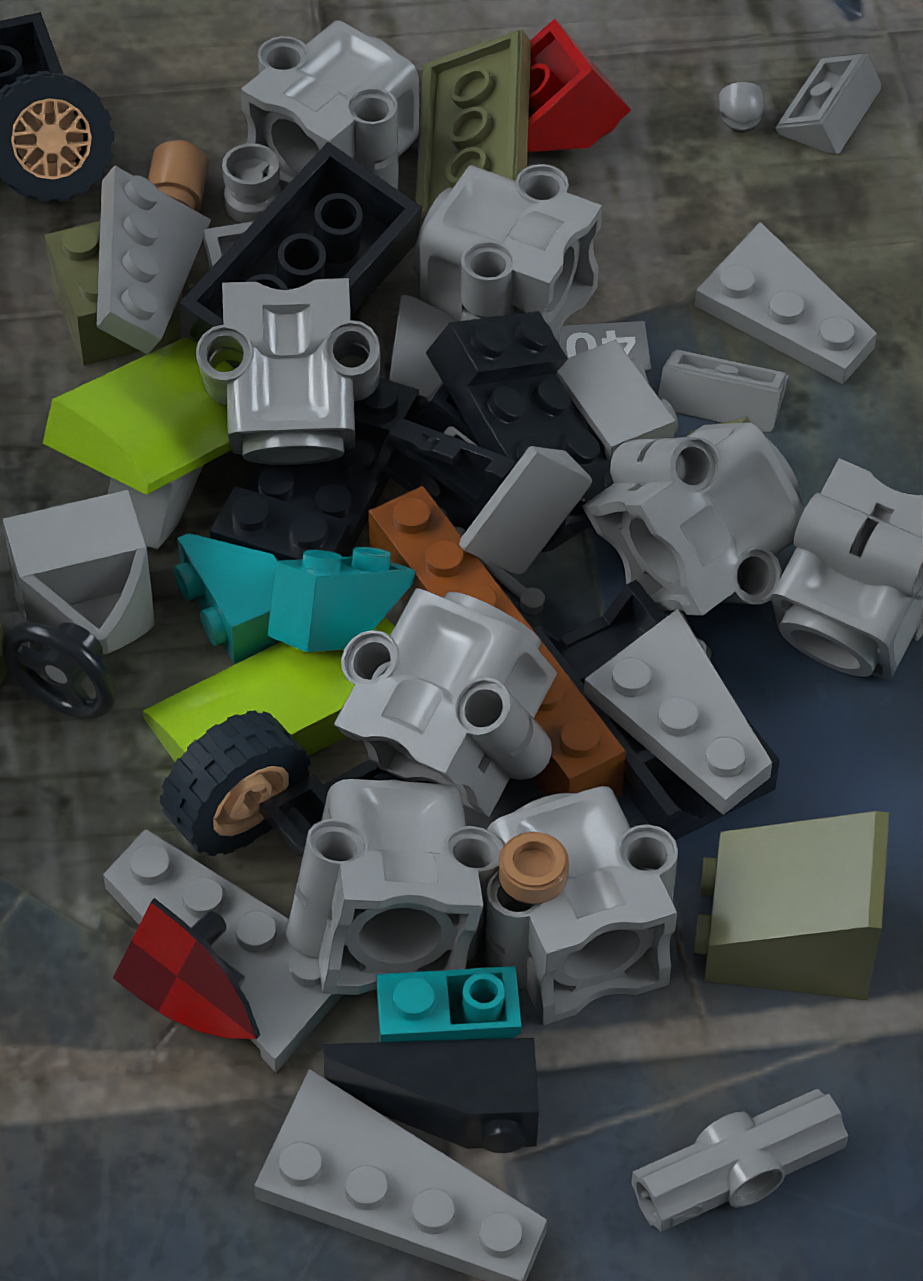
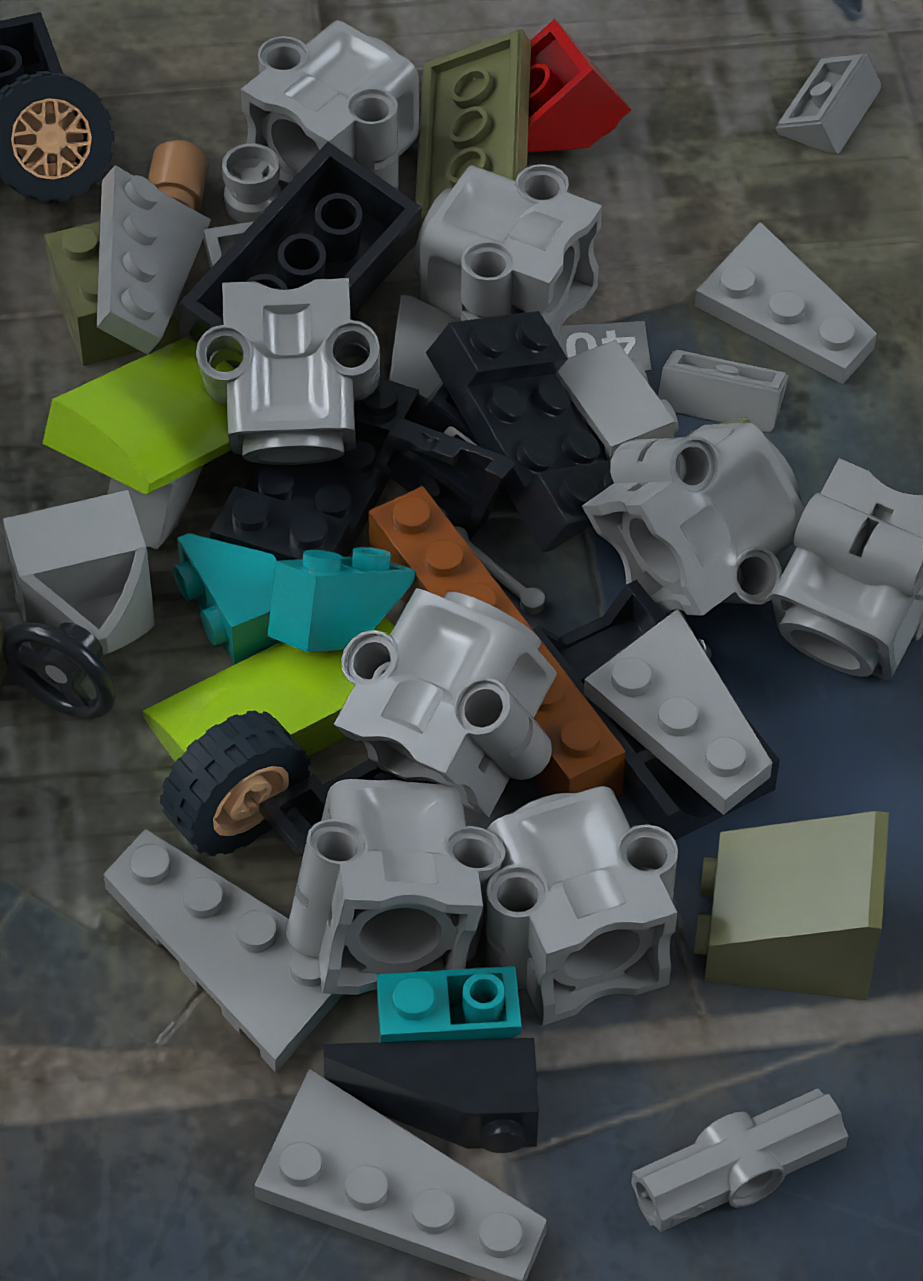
(184, 977): shield -> none
(527, 509): light grey slope -> none
(533, 867): medium nougat tile -> none
(741, 105): light grey hinge -> none

